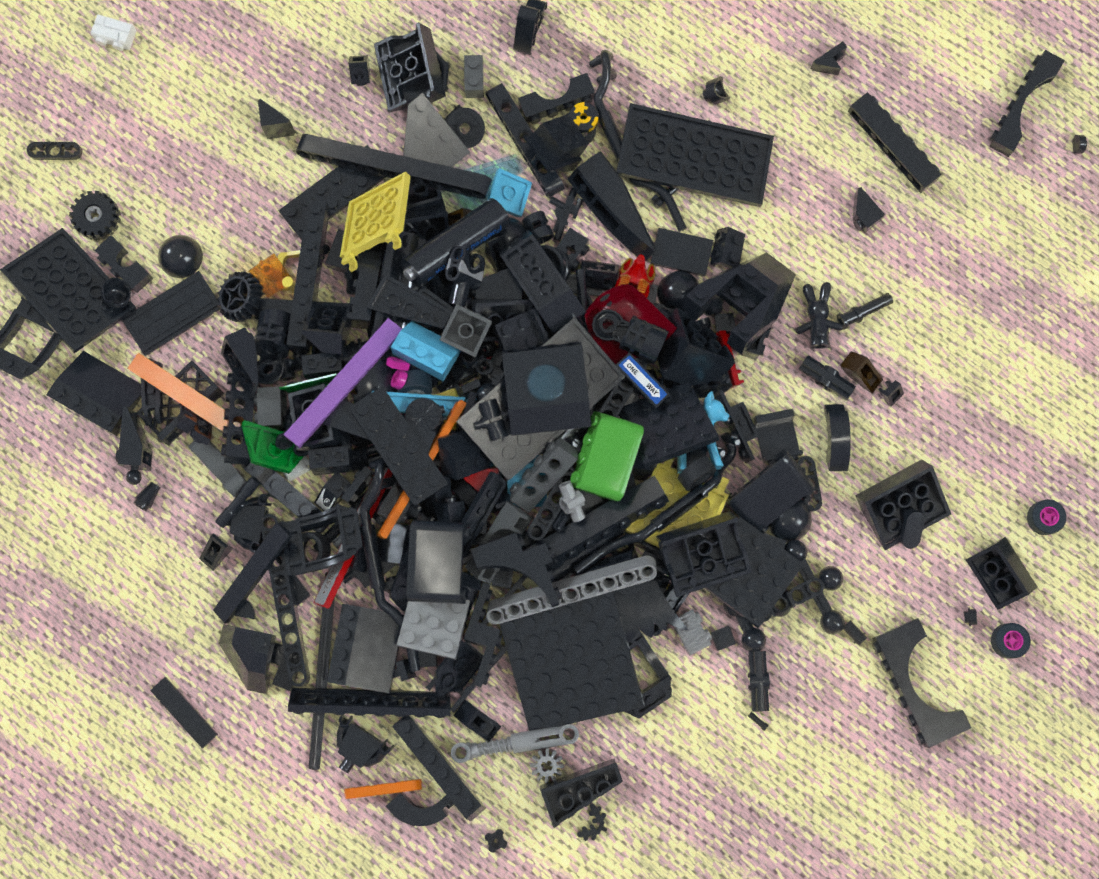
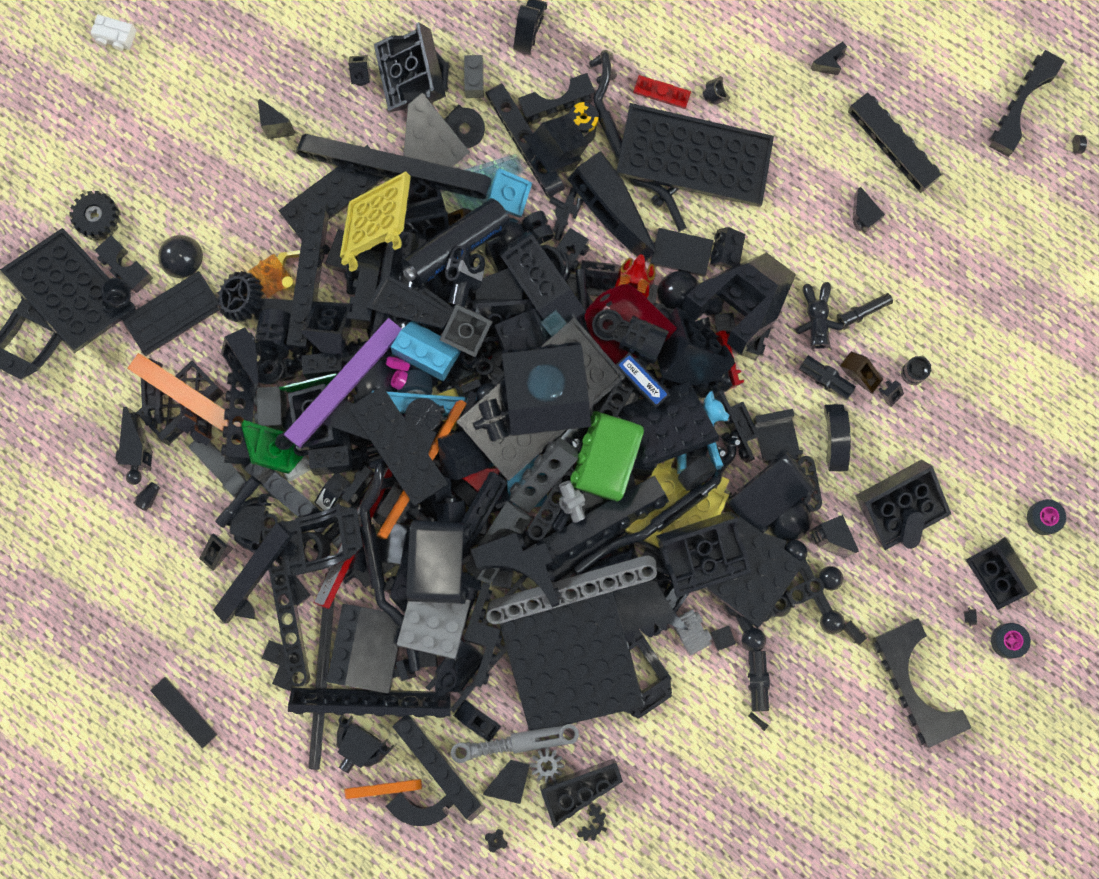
(49, 145): black beam -> none
(96, 391): black piece -> none
(249, 655): black brick -> none
(509, 782): none -> black wing
(553, 323): none -> clear light blue slope
(662, 92): none -> red plate
(834, 537): none -> black slope
(916, 370): none -> black wheel

